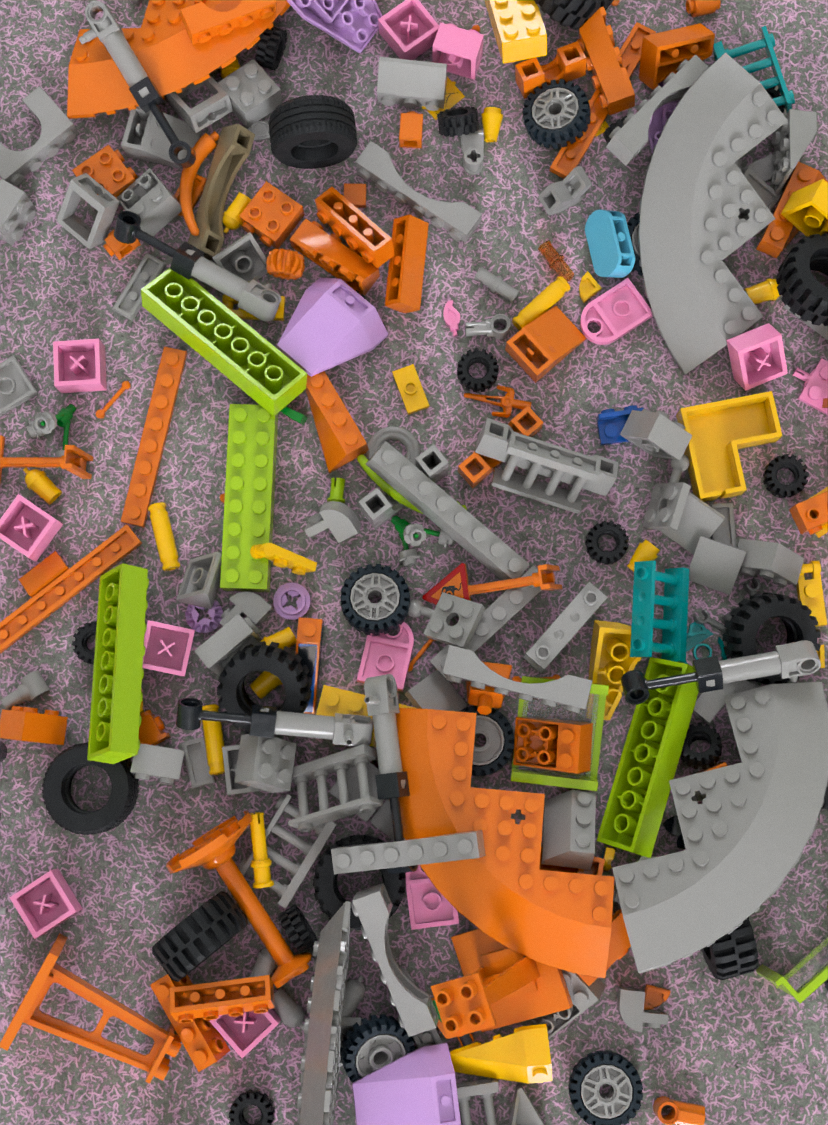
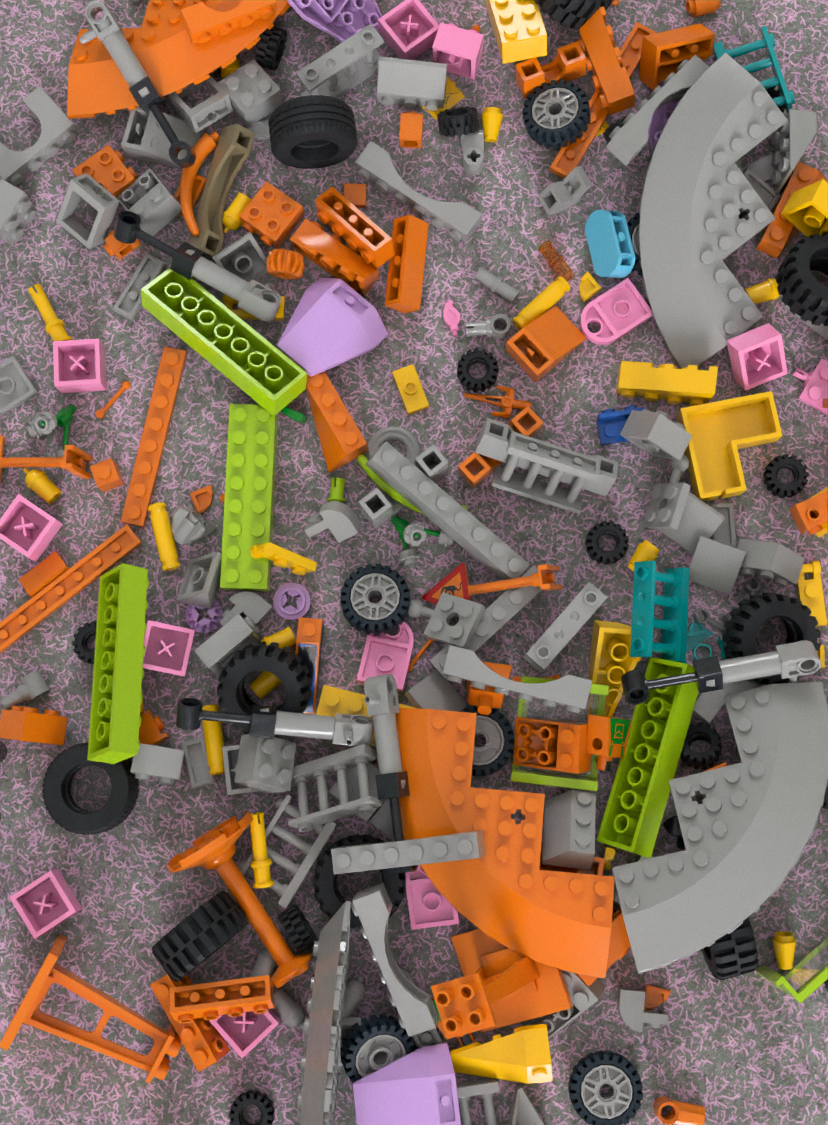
(53, 325): none -> yellow pin
(107, 475): none -> orange brick
(190, 525): none -> light grey brick
(202, 498): none -> orange tile
(343, 65): none -> light grey fence
(607, 739): none -> orange torso
(666, 382): none -> yellow wedge
(784, 949): none -> yellow cone

